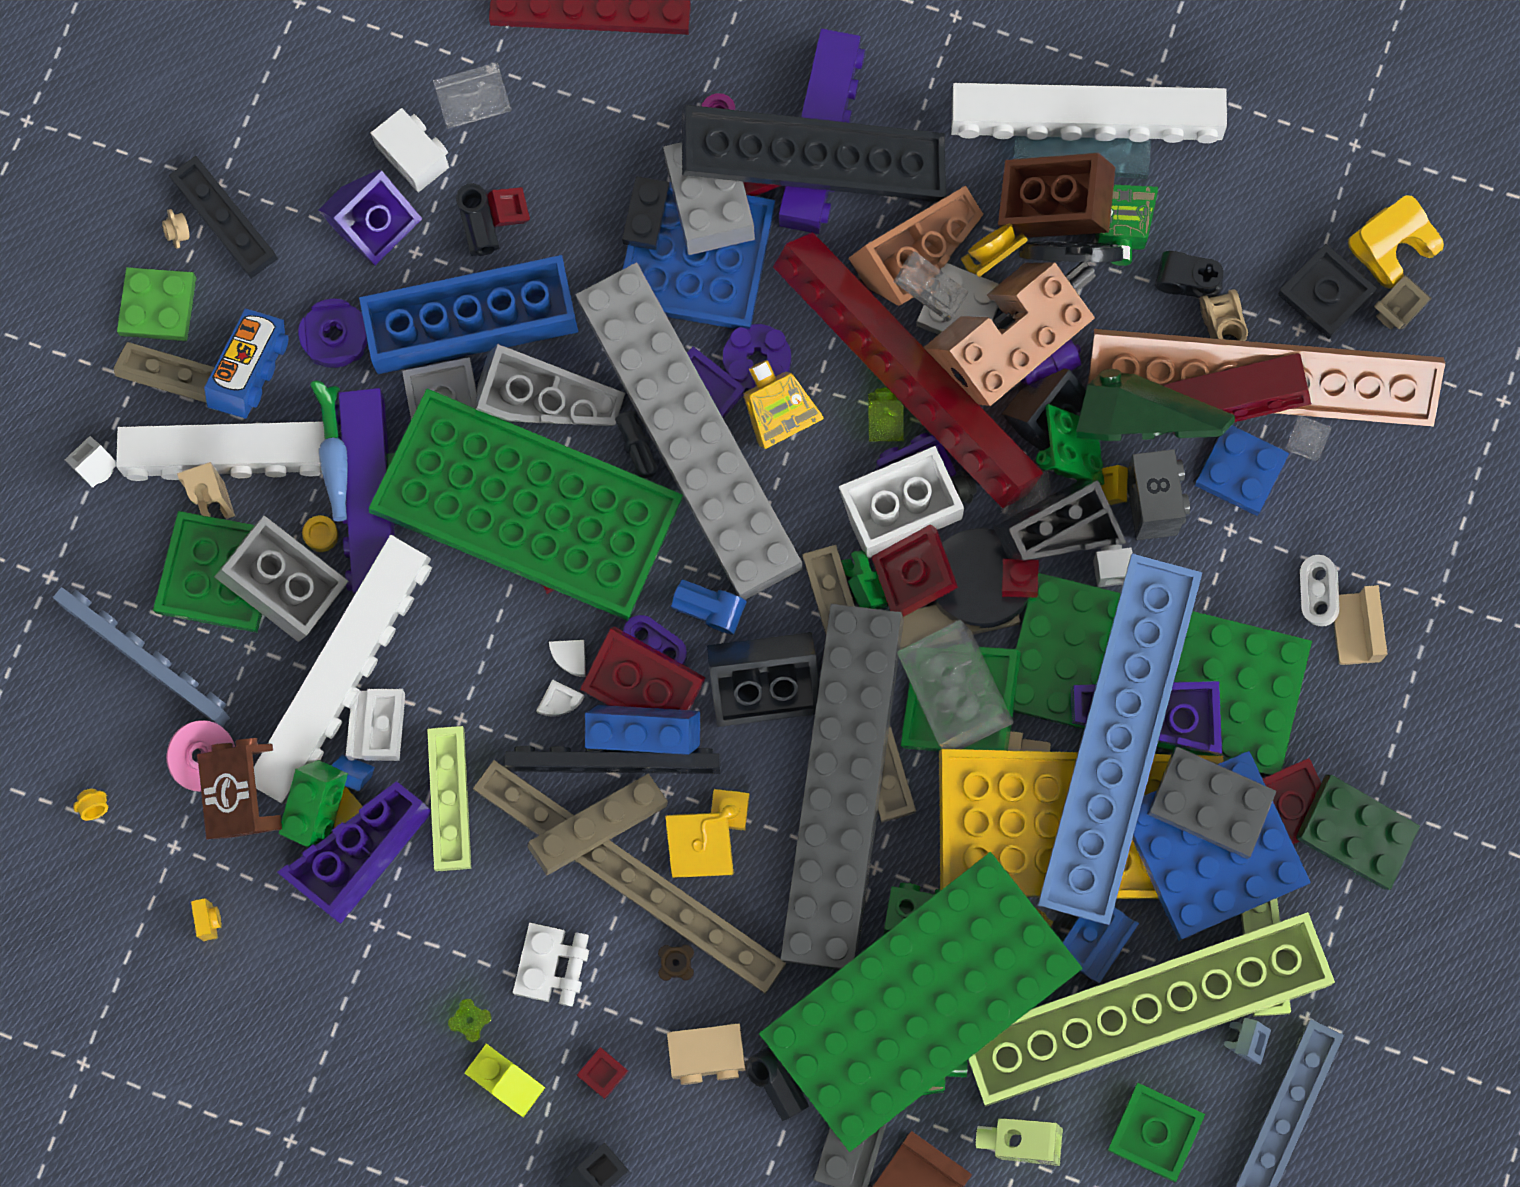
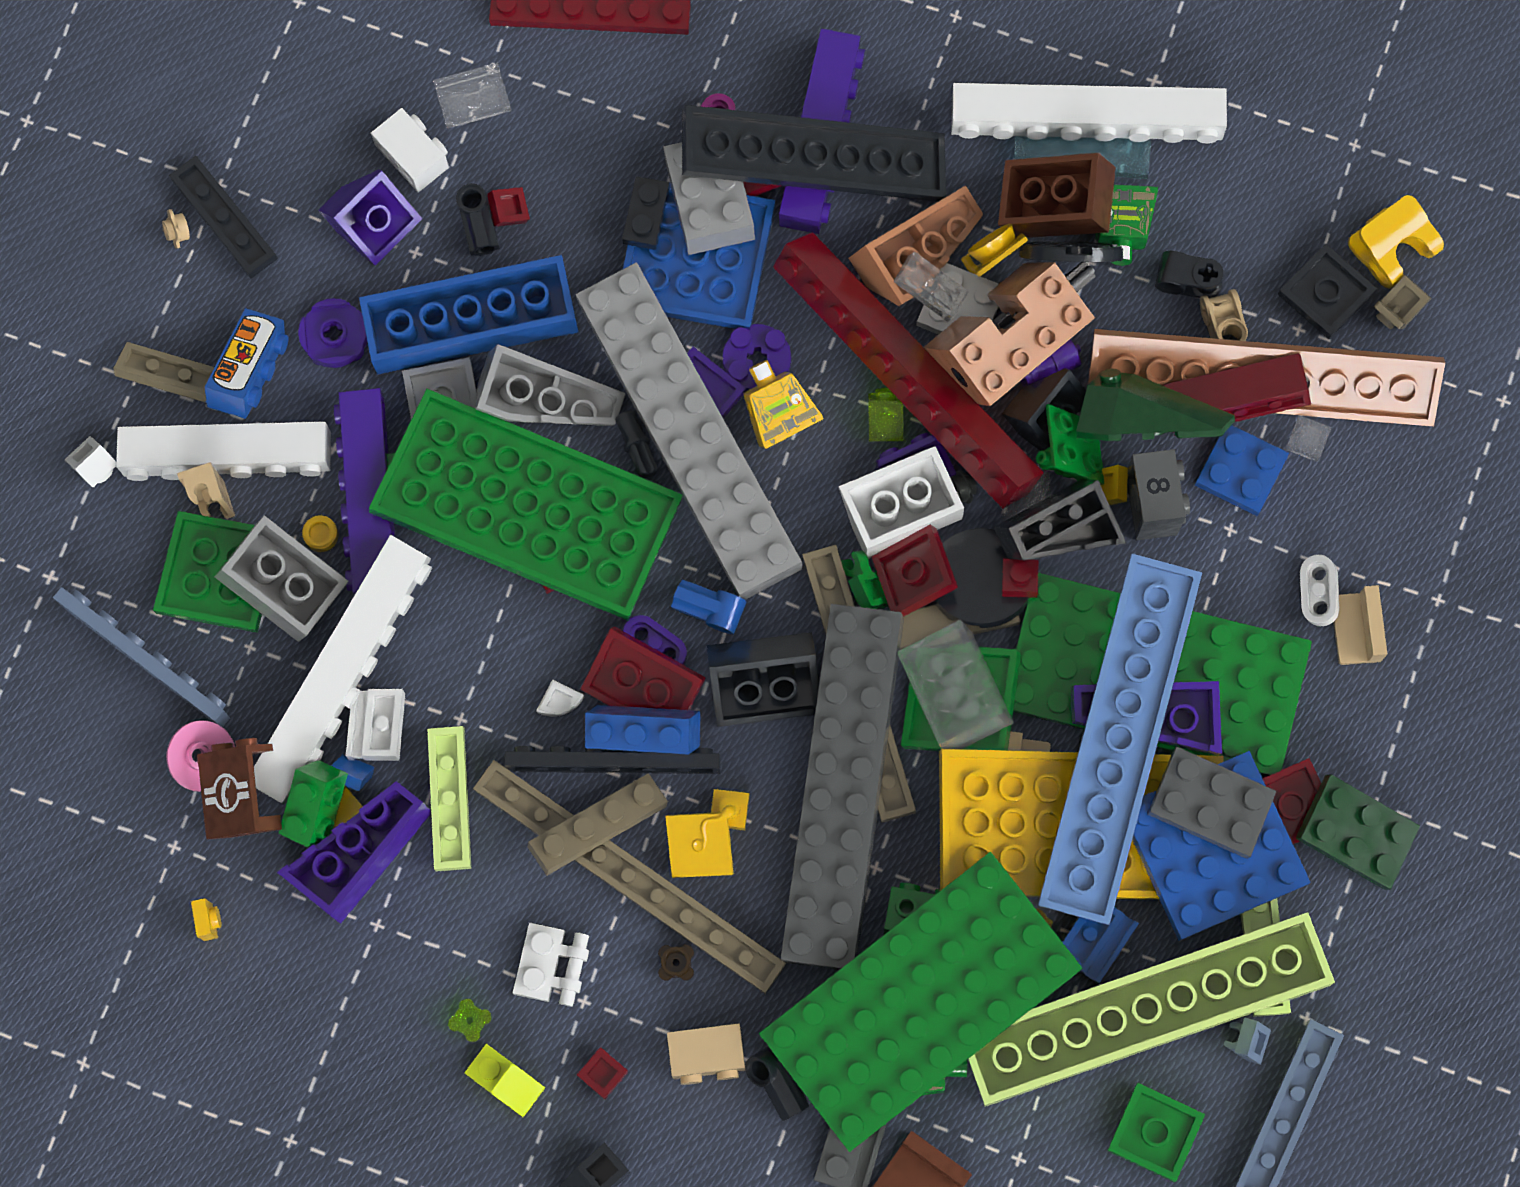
(91, 804): yellow plate -> none
(156, 304): bright green plate -> none
(332, 451): medium blue piece -> none
(570, 656): white tile -> none
(1039, 1141): yellowish green torso -> none
(1111, 565): white plate -> none

